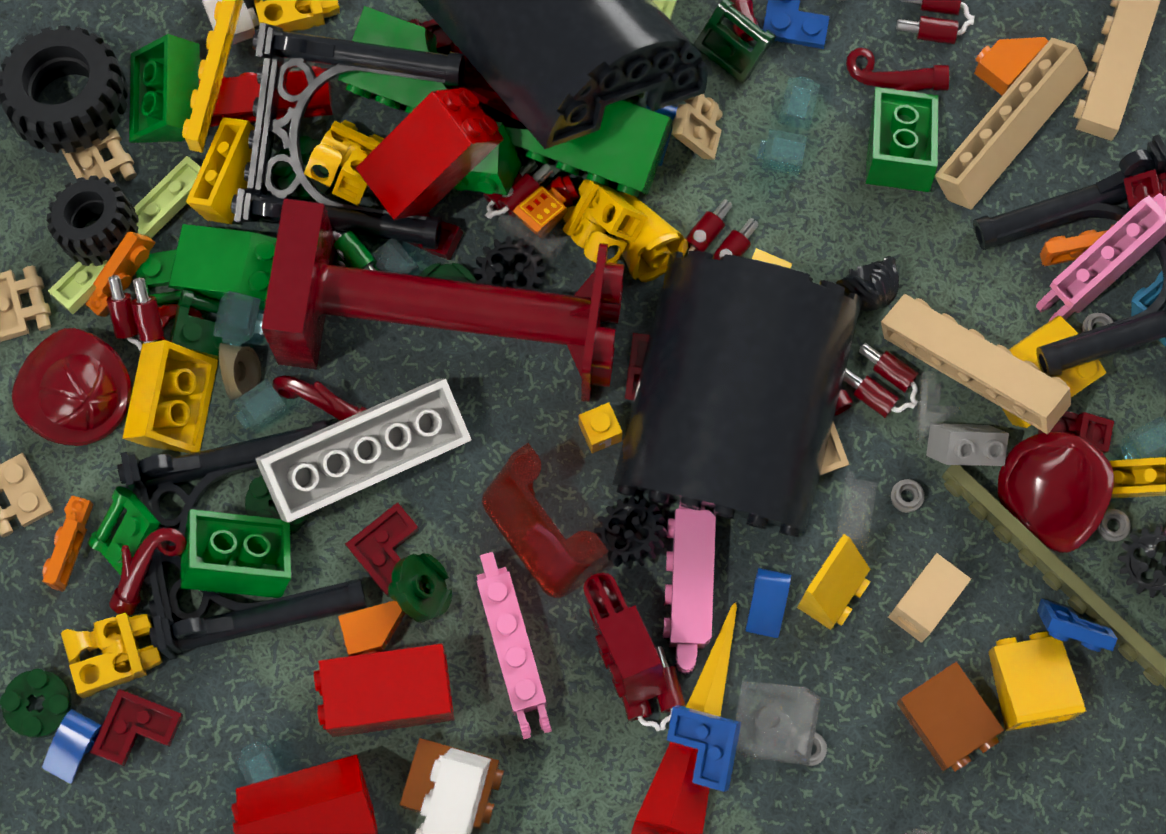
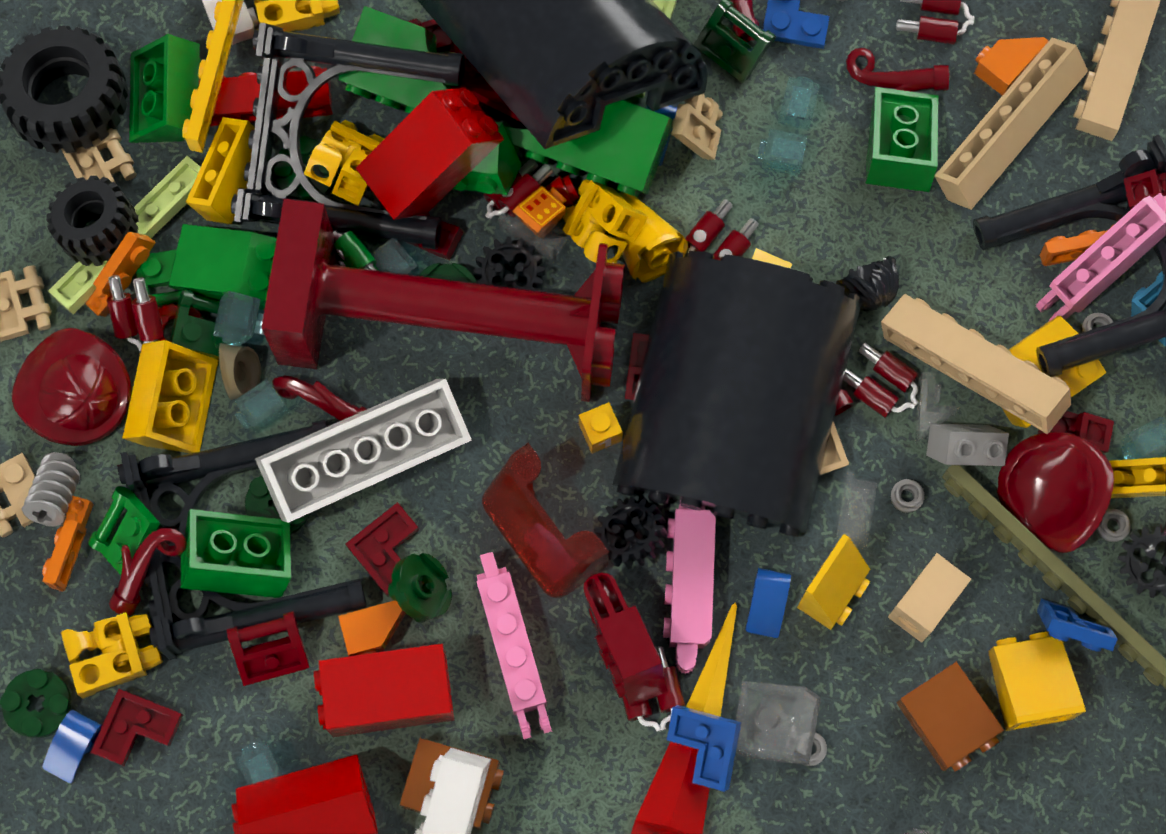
(51, 490): none -> light grey piece
(269, 658): none -> dark red plate

